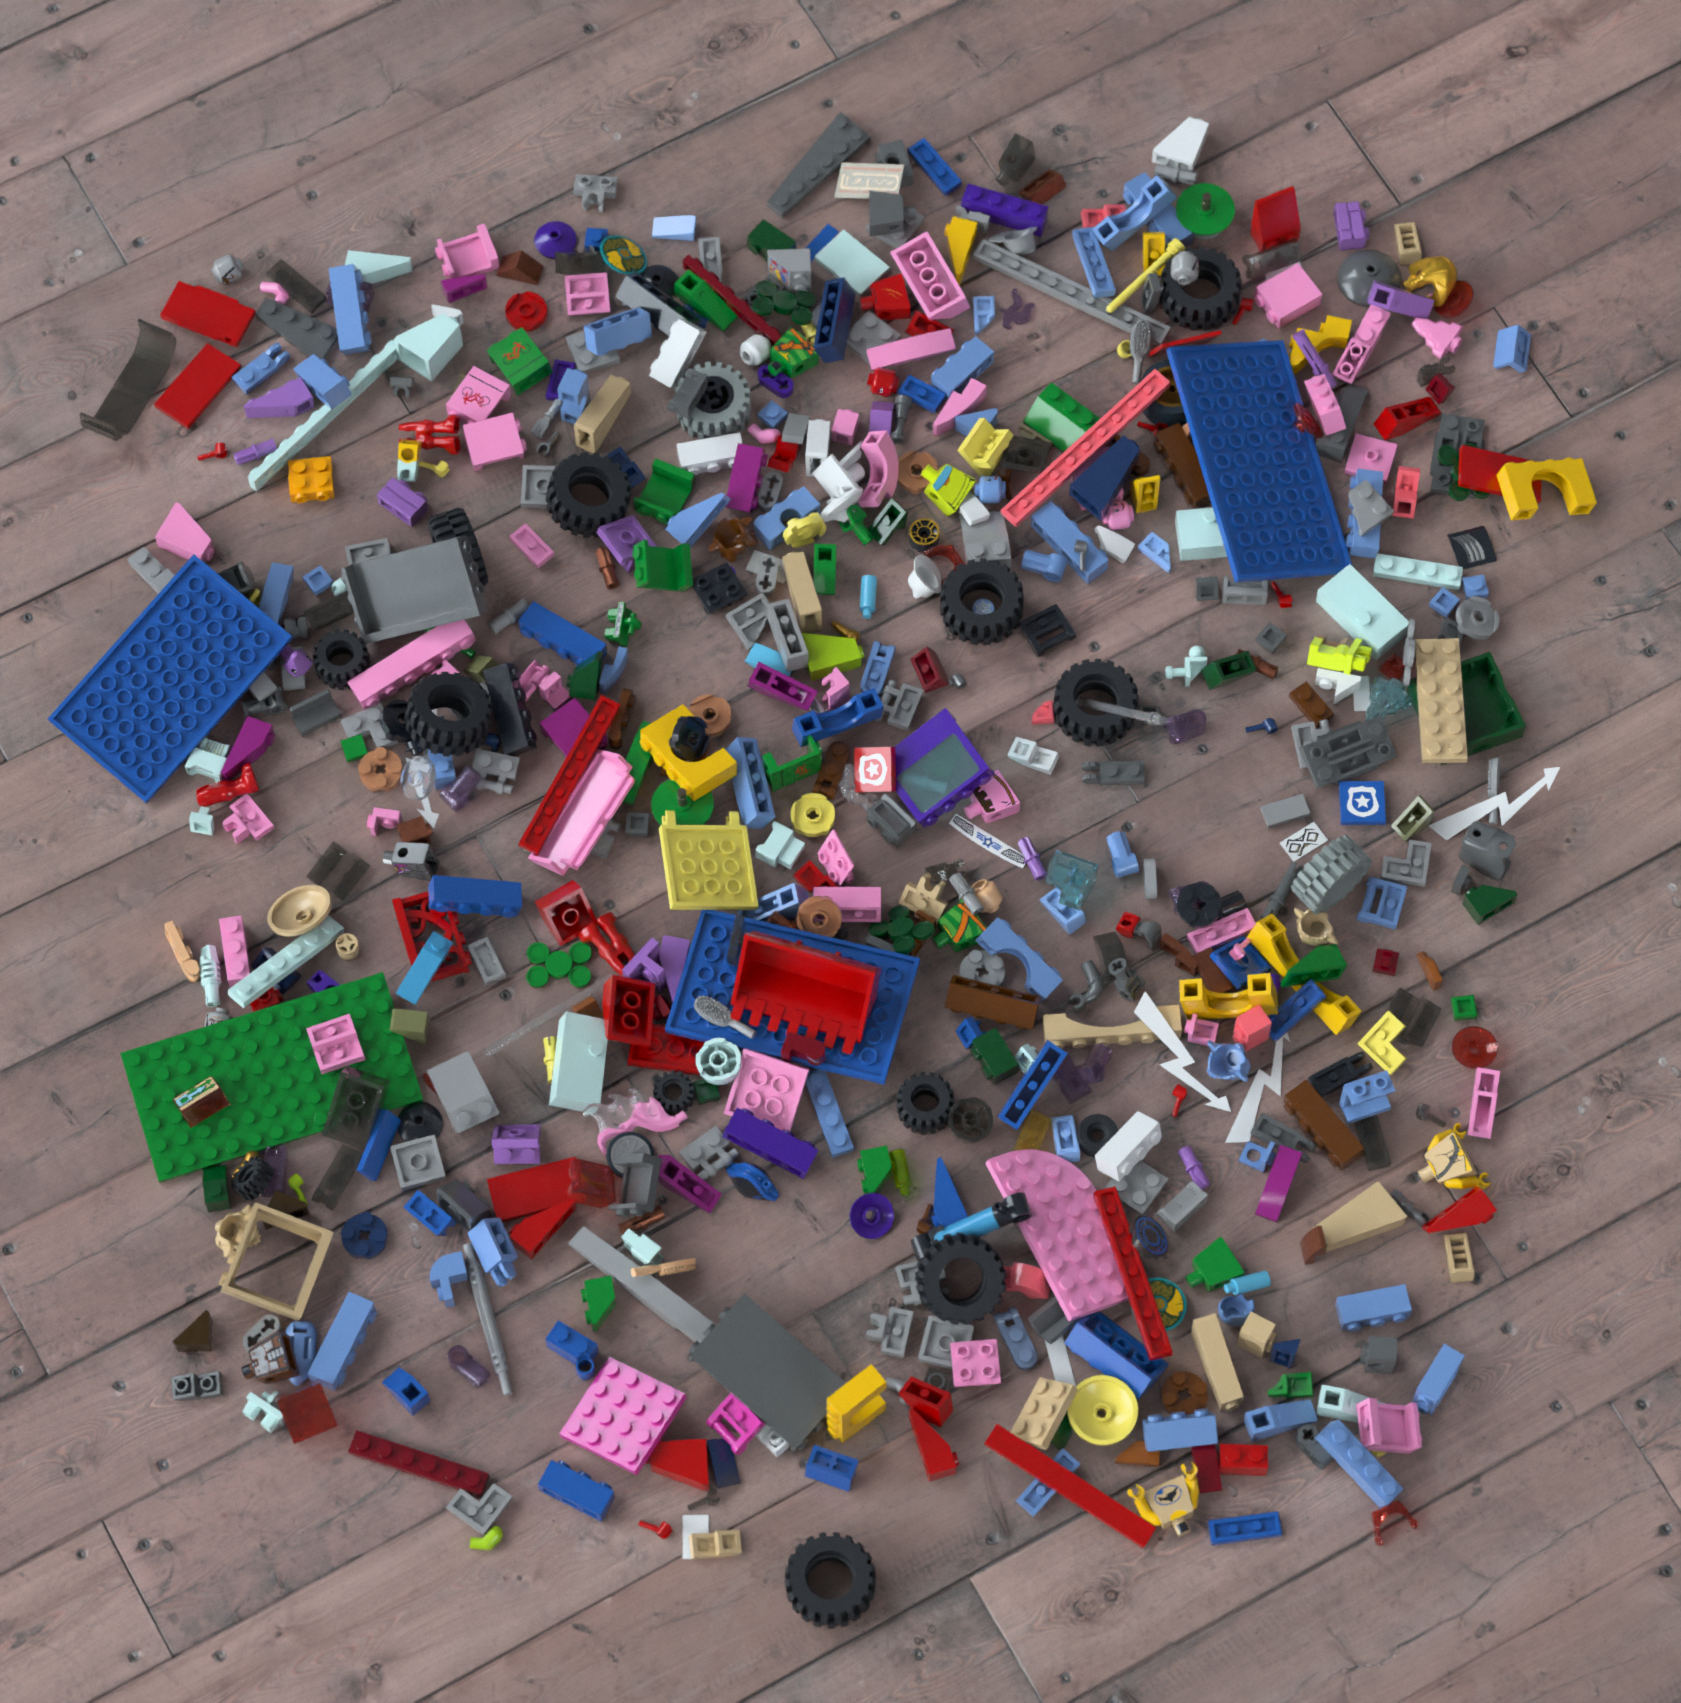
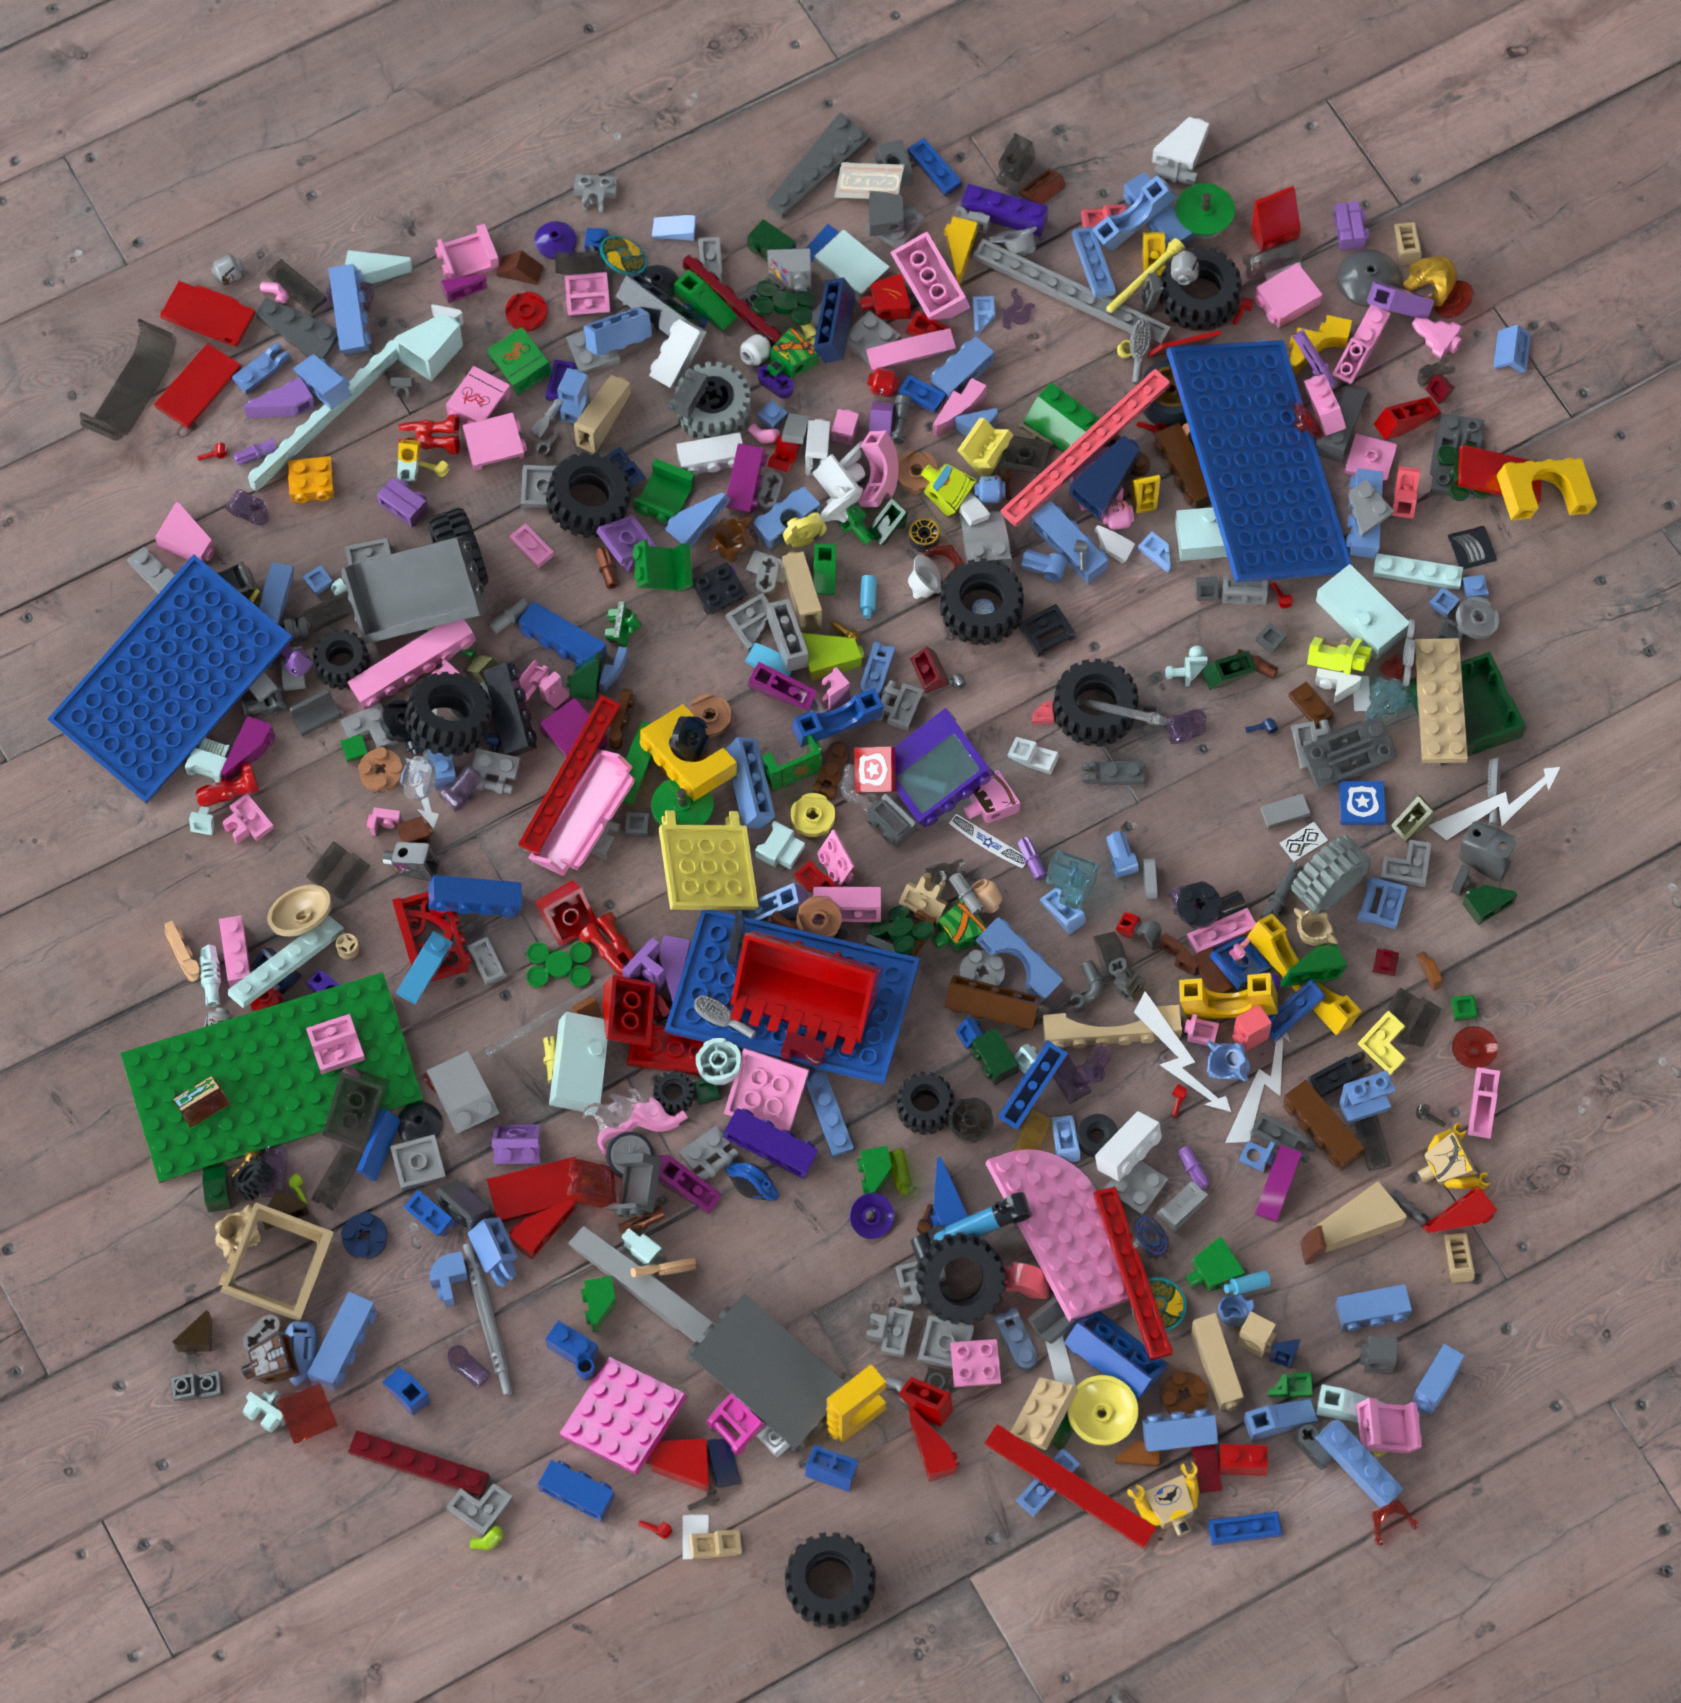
(248, 507): none -> clear purple piece
(411, 1024): olive slope -> none

